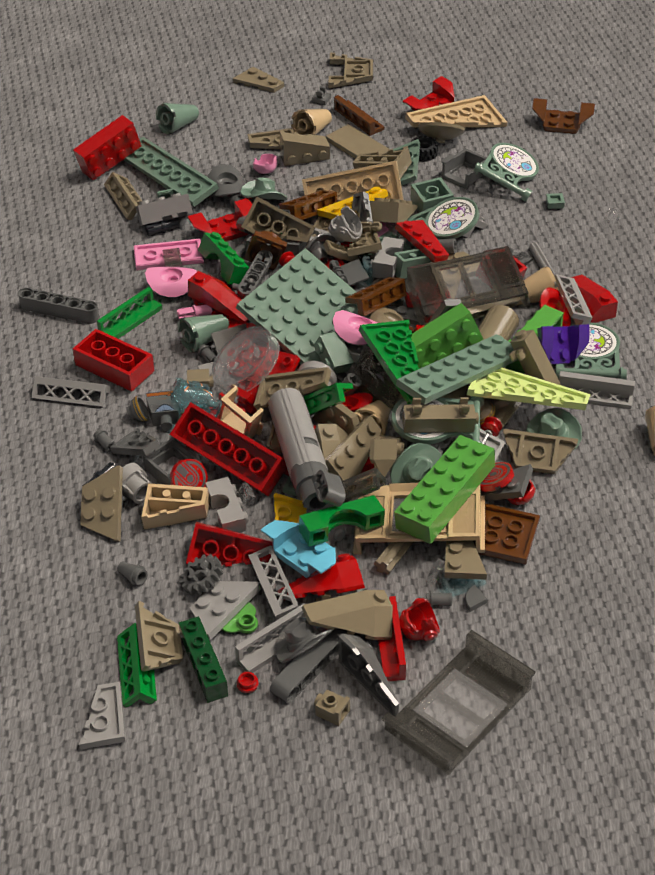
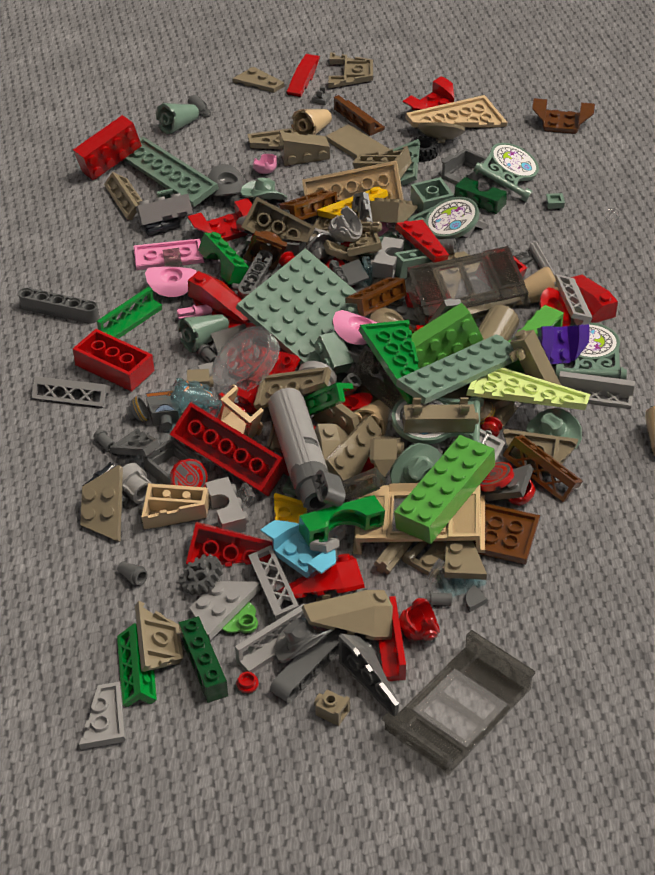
(200, 104): none -> dark grey hinge
(303, 74): none -> red slope
(324, 546): none -> light grey tile
(427, 561): none -> dark tan plate
(490, 200): none -> dark green arch
(547, 462): none -> reddish brown fence

